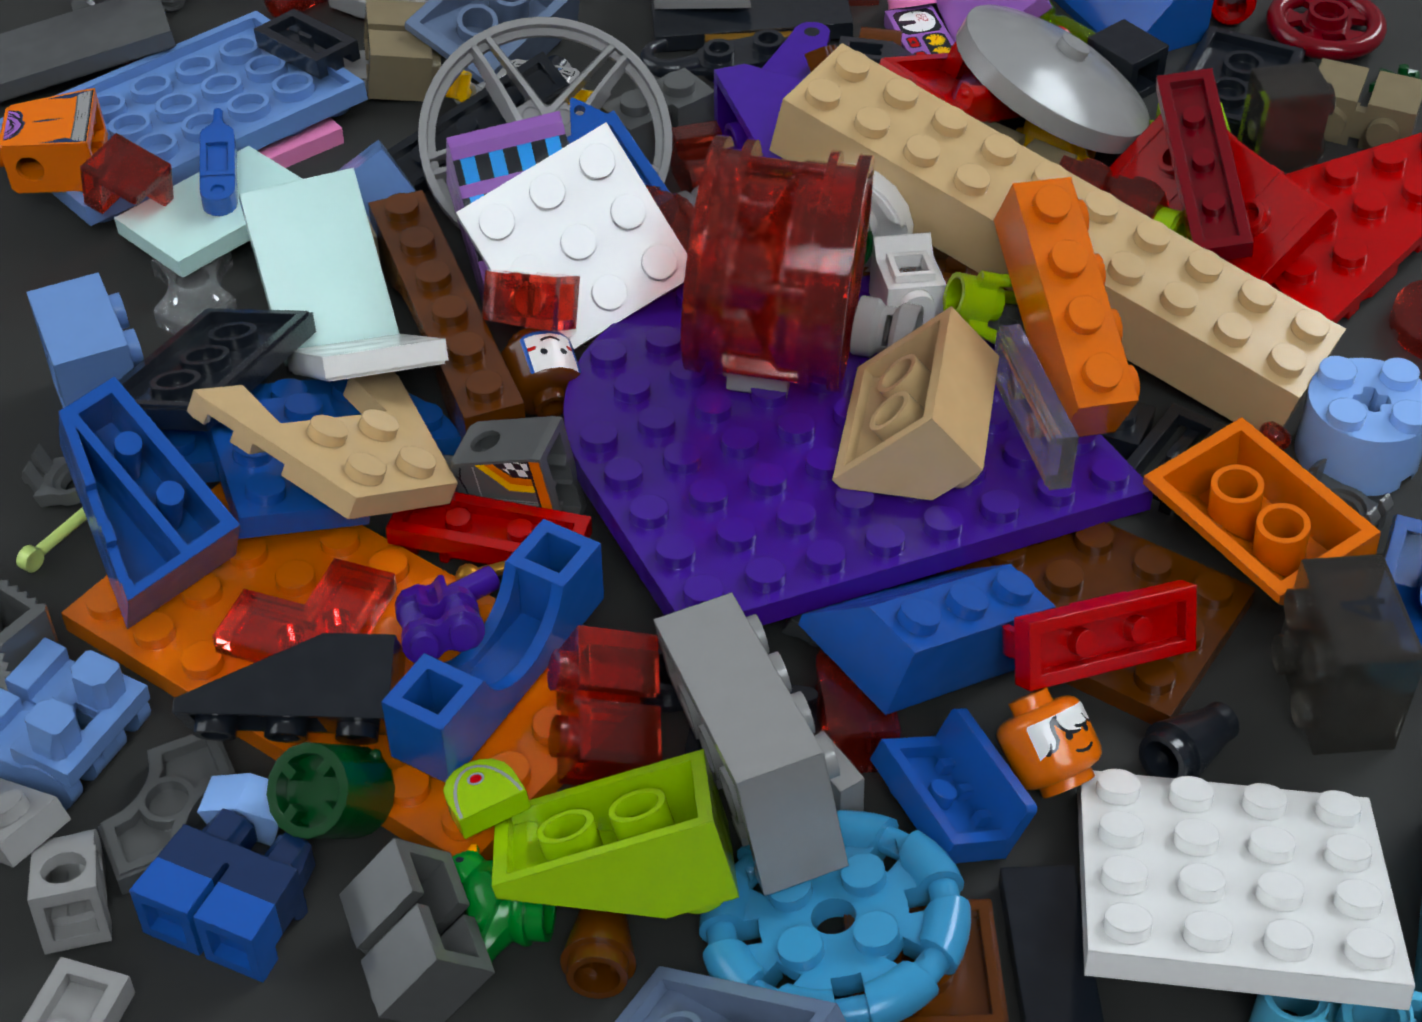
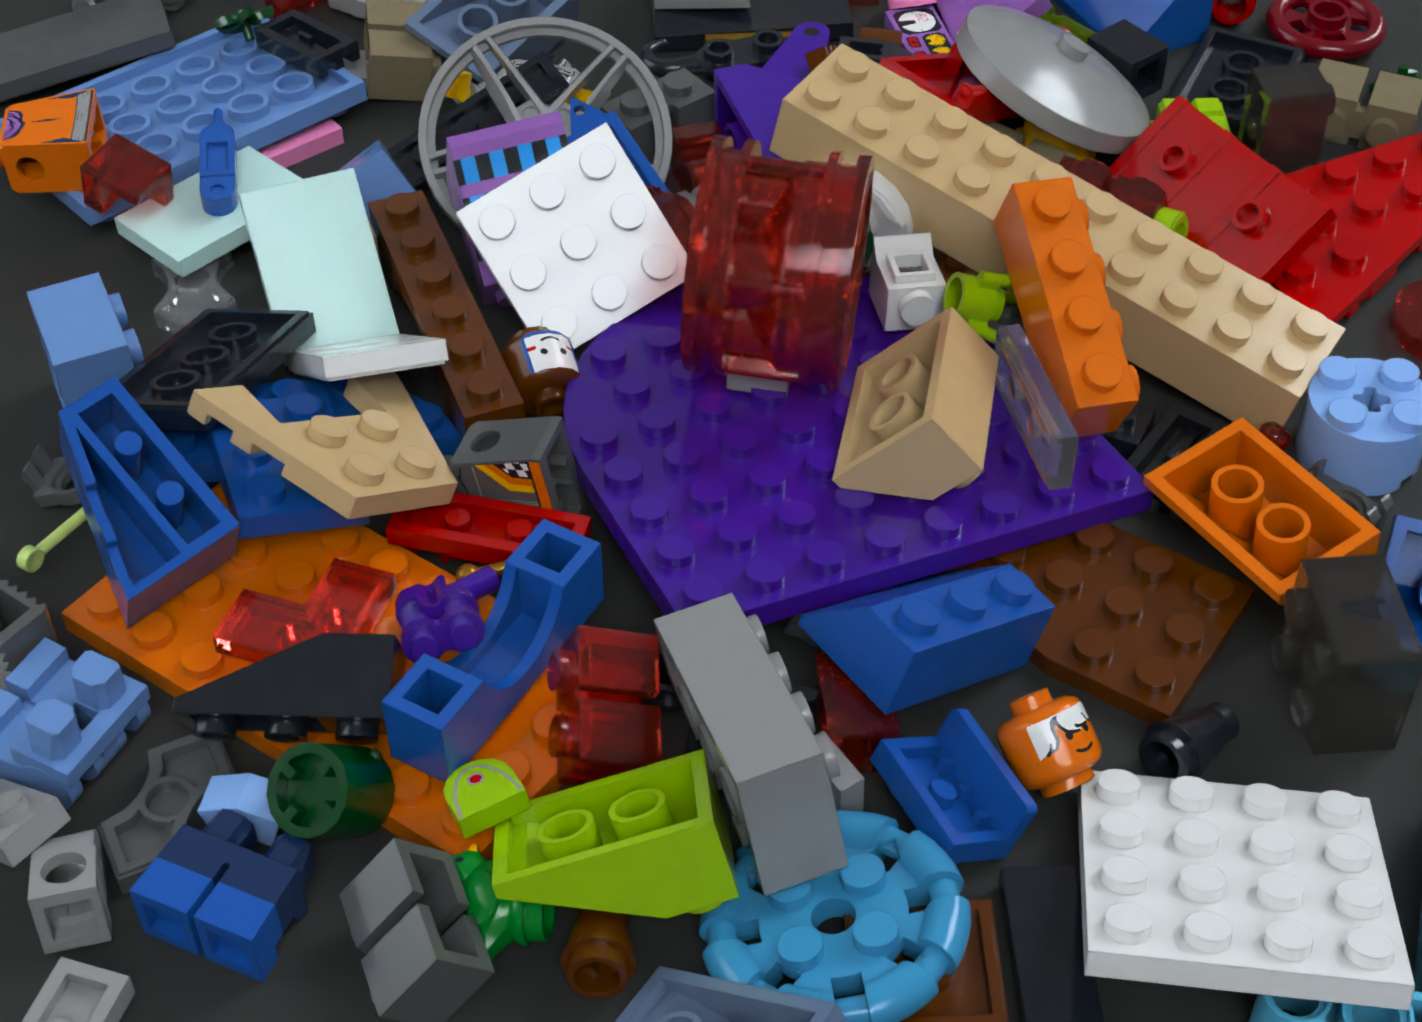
(242, 20): none -> dark green plant
(531, 299): clear red leg -> none
(875, 327): light grey wheel -> none
(1102, 634): red plate -> none
(1204, 163): dark red plate -> none

